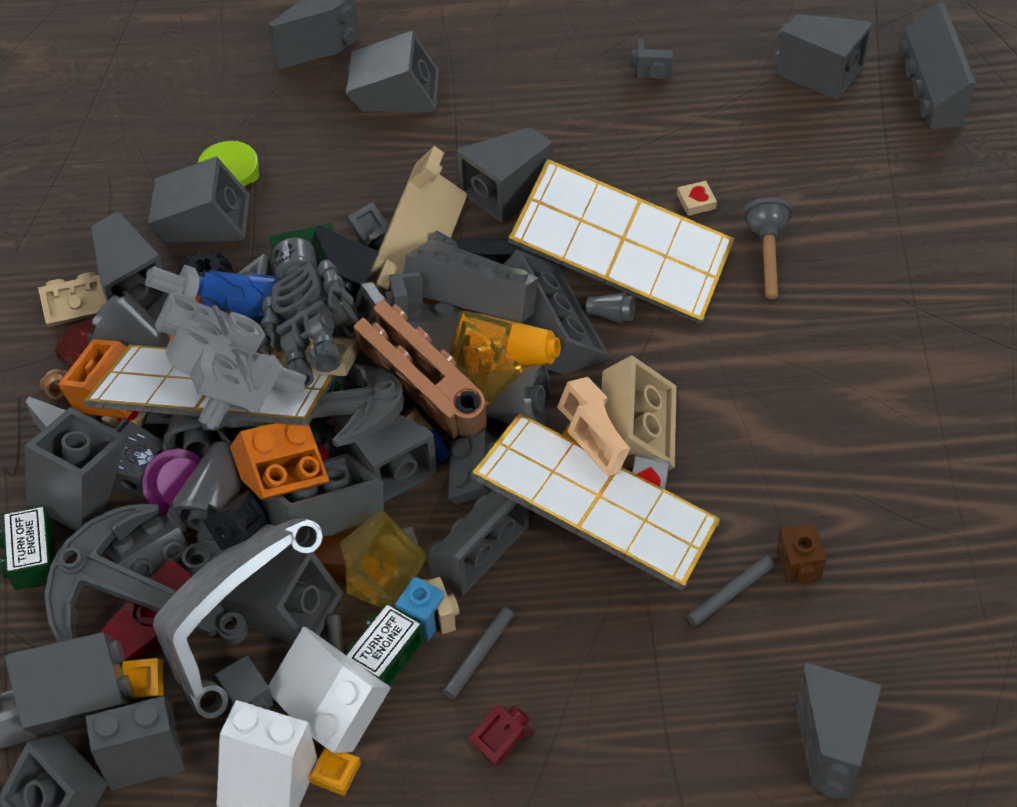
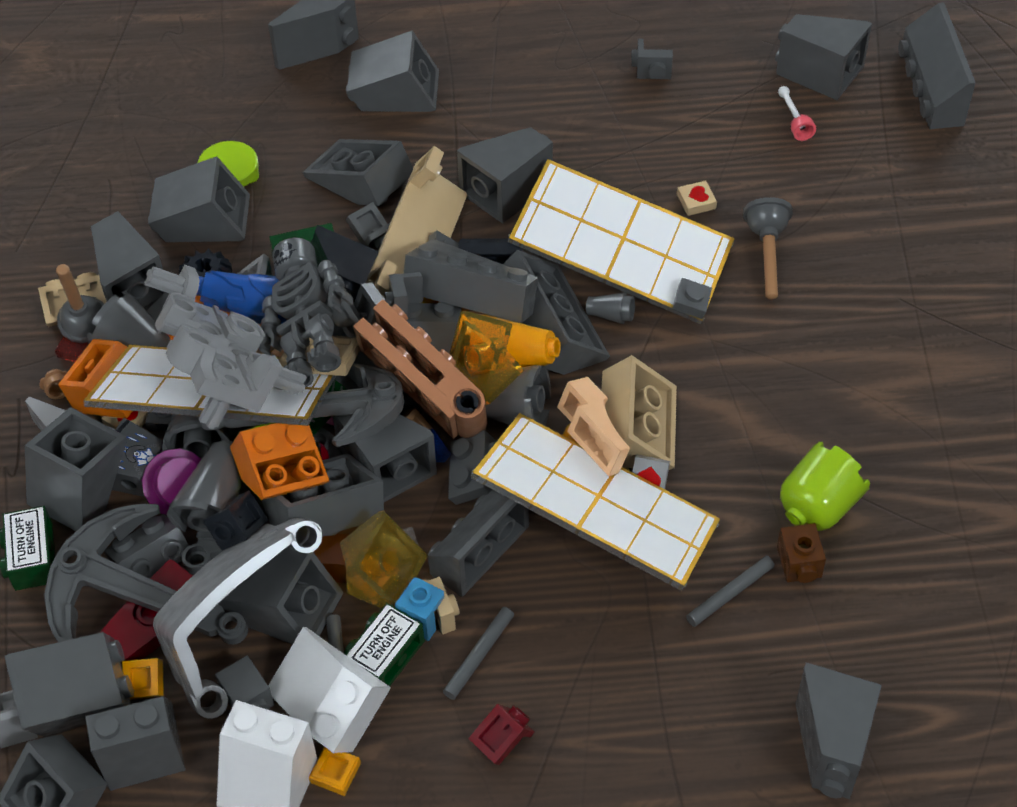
(78, 311): none -> dark grey piece
(362, 170): none -> dark grey slope
(692, 298): none -> dark grey plate
(799, 120): none -> coral hinge
(822, 487): none -> lime cylinder

